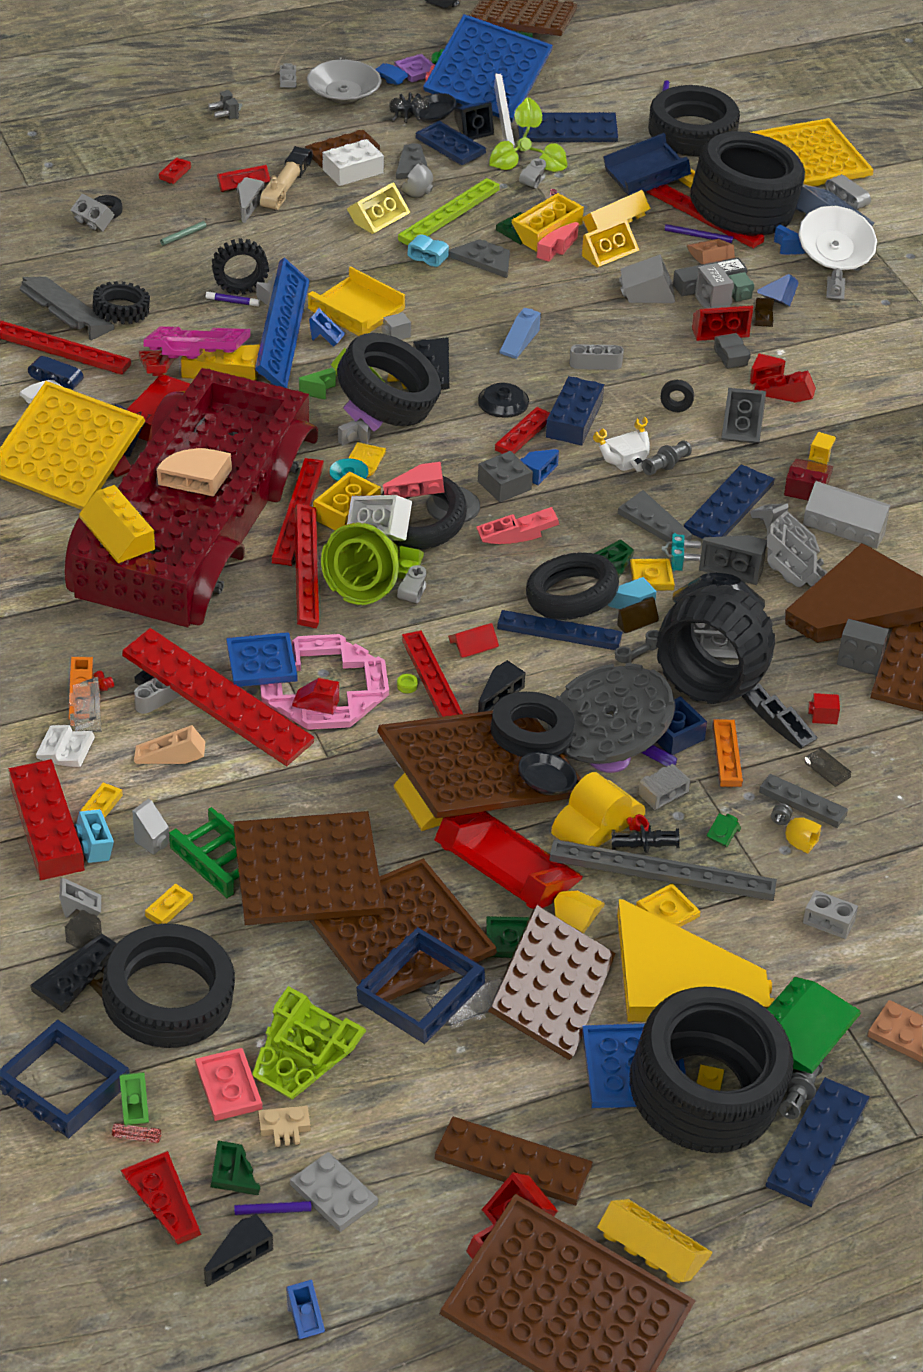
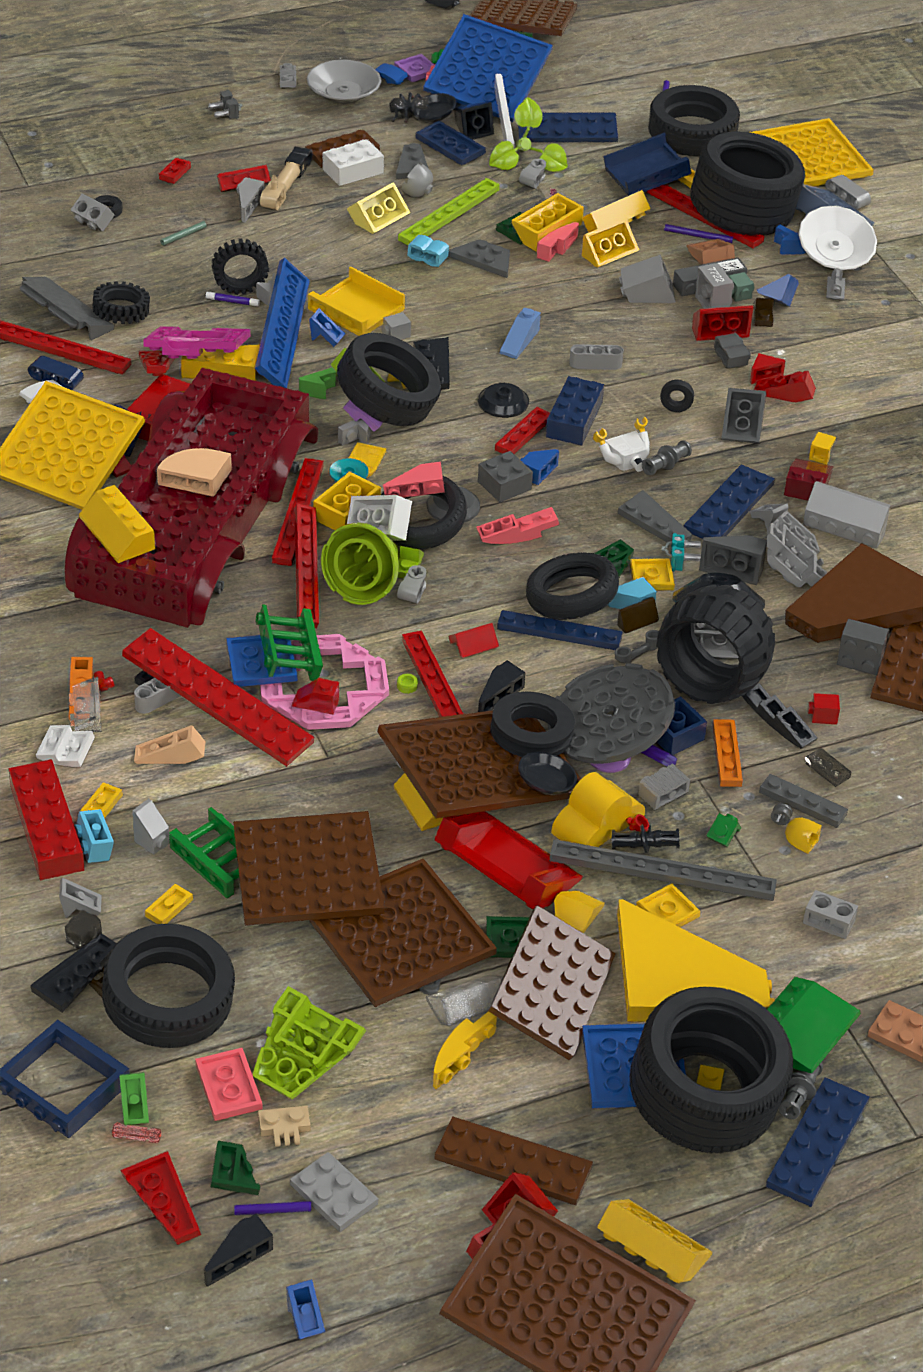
(306, 635): none -> green fence
(424, 1030): dark blue window -> none
(460, 1043): none -> yellow slope

